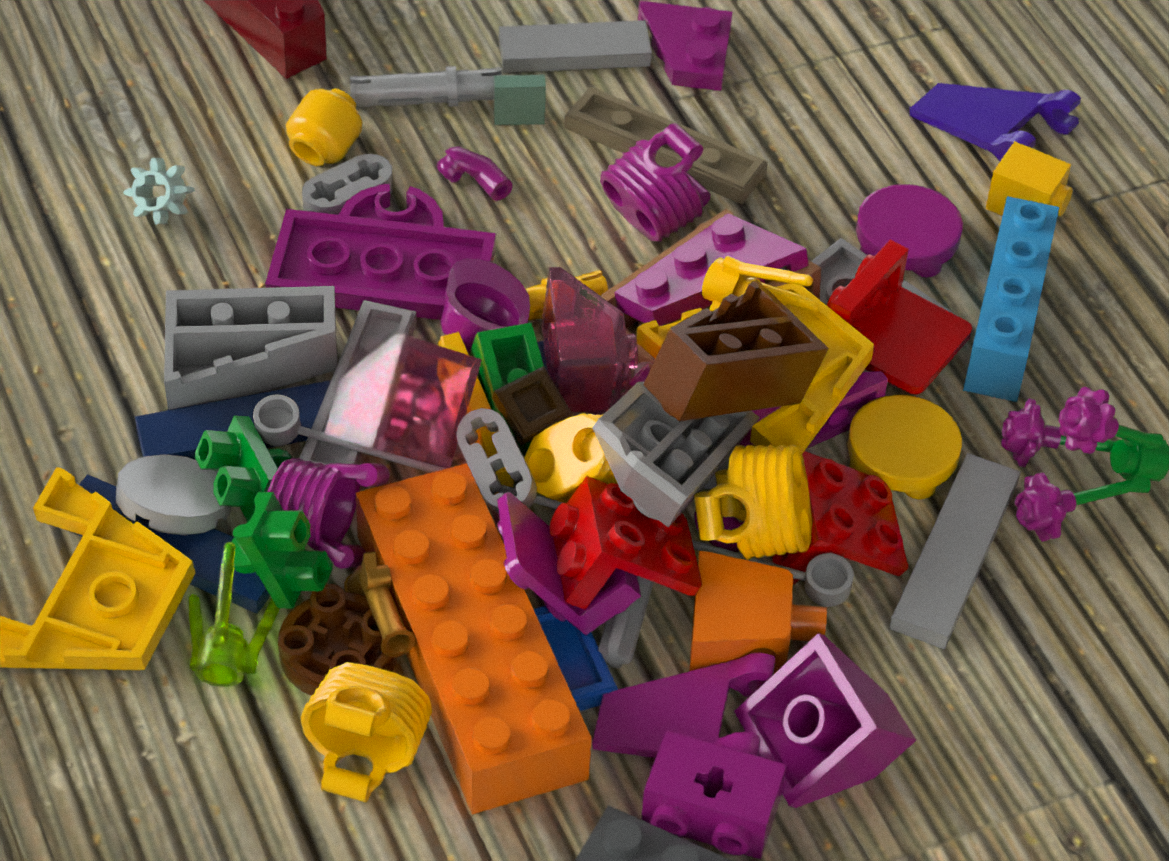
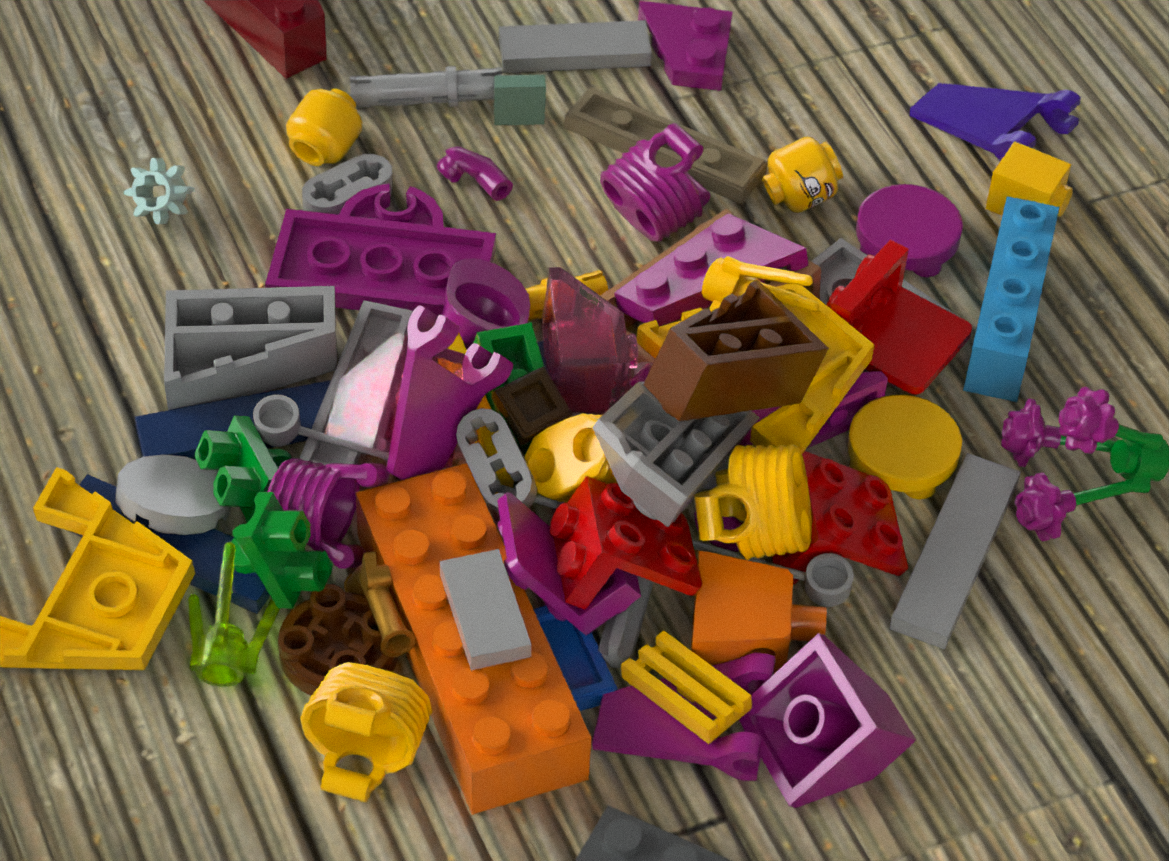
(434, 398): none -> magenta flag
(485, 609): none -> light grey tile
(694, 680): none -> yellow tile
(713, 794): magenta brick -> none
(802, 174): none -> yellow head

